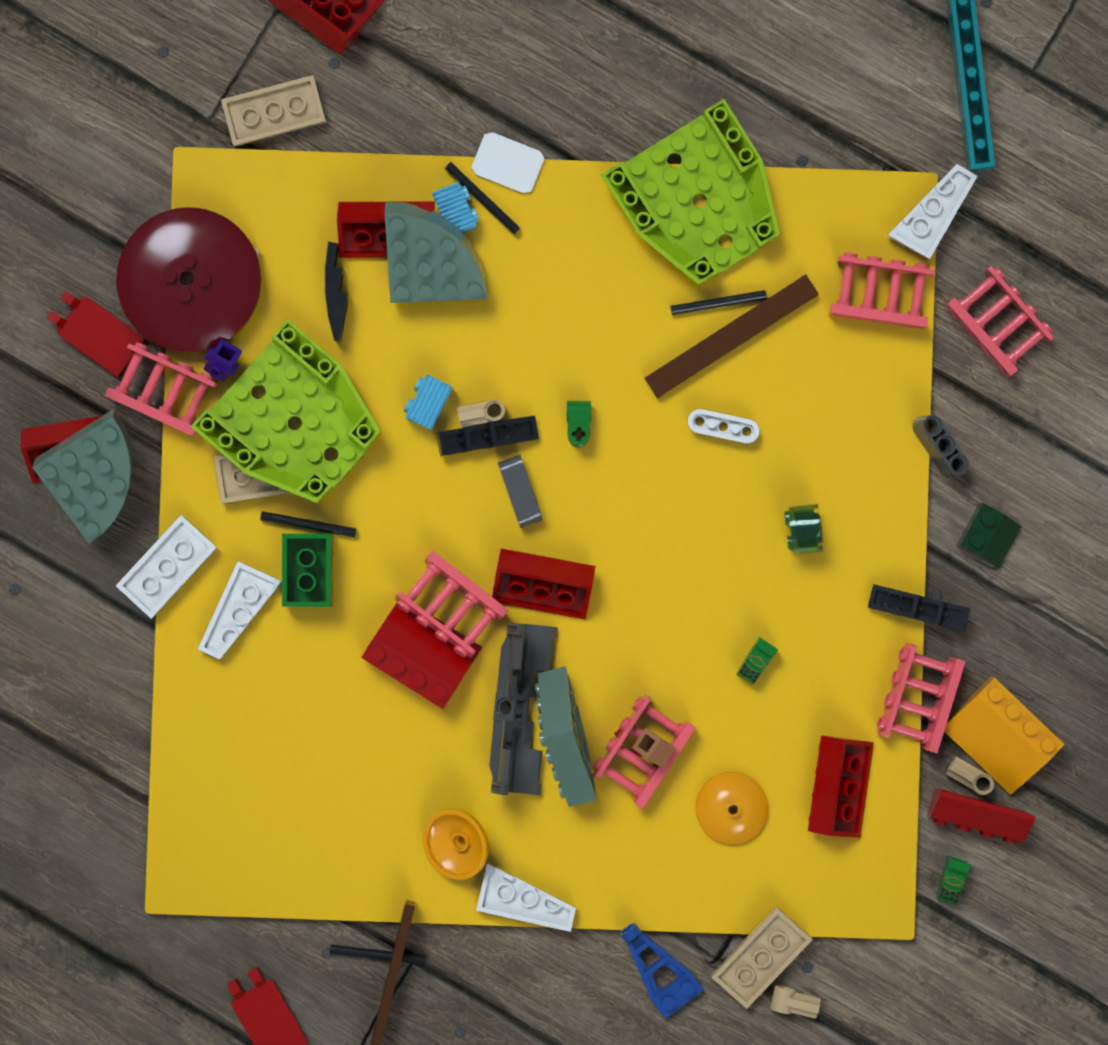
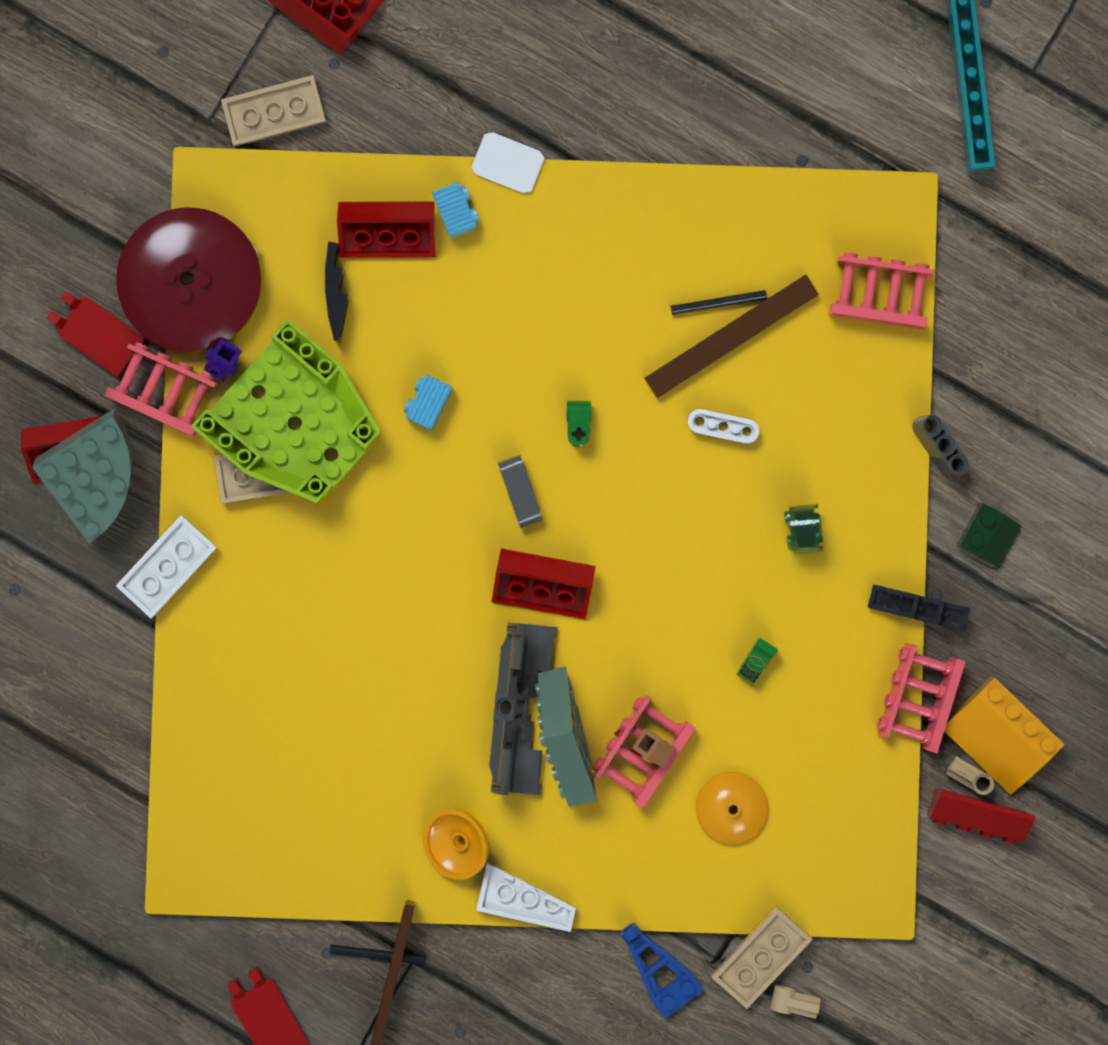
(240, 602): white wing -> none
(307, 570): green brick -> none
(308, 524): black bar -> none
(418, 657): red slope -> none
(430, 258): sand green brick -> none
(454, 581): coral fence -> none
(479, 413): tan piece -> none
(482, 198): black bar -> none
(487, 435): black slope -> none
(714, 163): lime wedge -> none
(840, 786): red slope -> none
(932, 216): white wing -> none
(952, 880): green leg -> none
(991, 344): coral fence -> none

